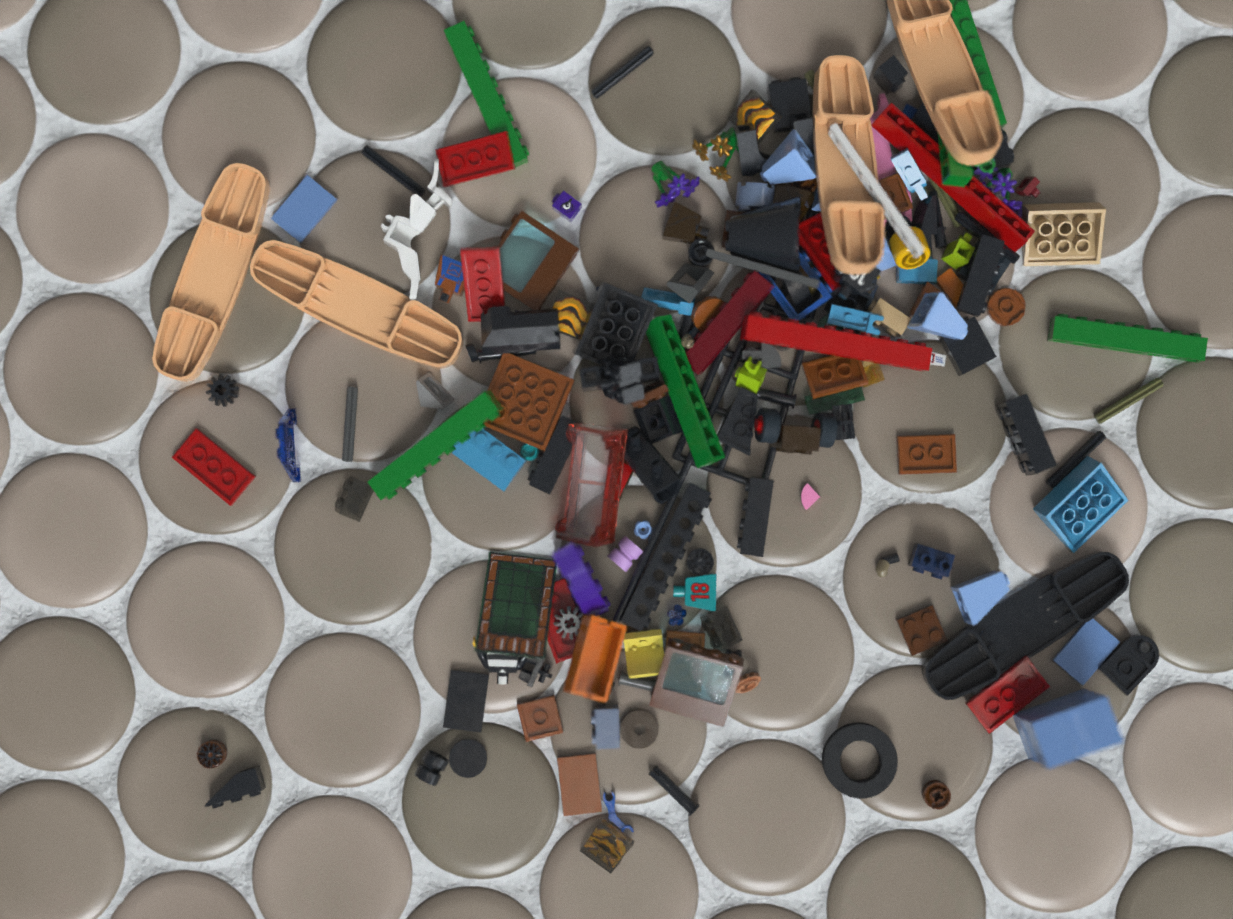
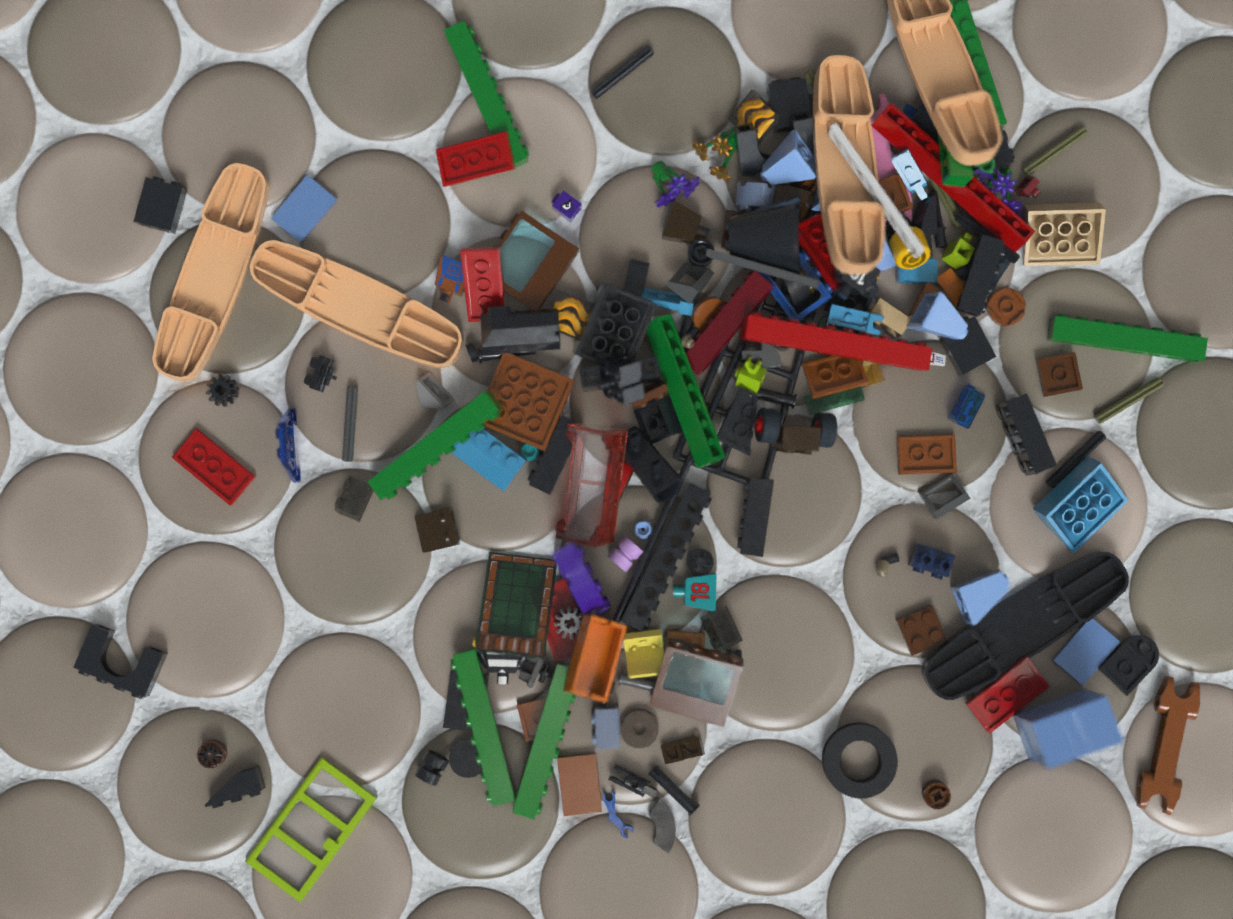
(93, 662): none -> black arch
(160, 205): none -> black brick
(311, 829): none -> door
(322, 373): none -> black hips
(393, 171): black axle -> none
(404, 229): white piece -> none
(437, 530): none -> dark brown bracket
(484, 727): none -> green brick
(544, 746): none -> green brick
(607, 846): clear smoke slope -> none
(636, 277): none -> black beam
(641, 788): none -> black hinge
(664, 826): none -> black tile
(676, 616): clear blue plant -> none
(682, 749): none -> dark brown slope
(748, 682): nougat gear -> none
(808, 496): bright pink tile -> none
(845, 421): black hips -> none
(890, 75): black brick -> none
(951, 504): none -> dark grey tile
(966, 406): none -> clear blue panel
(1054, 151): none -> olive axle
(1059, 374): none -> reddish brown plate
(1170, 734): none -> dark orange piece

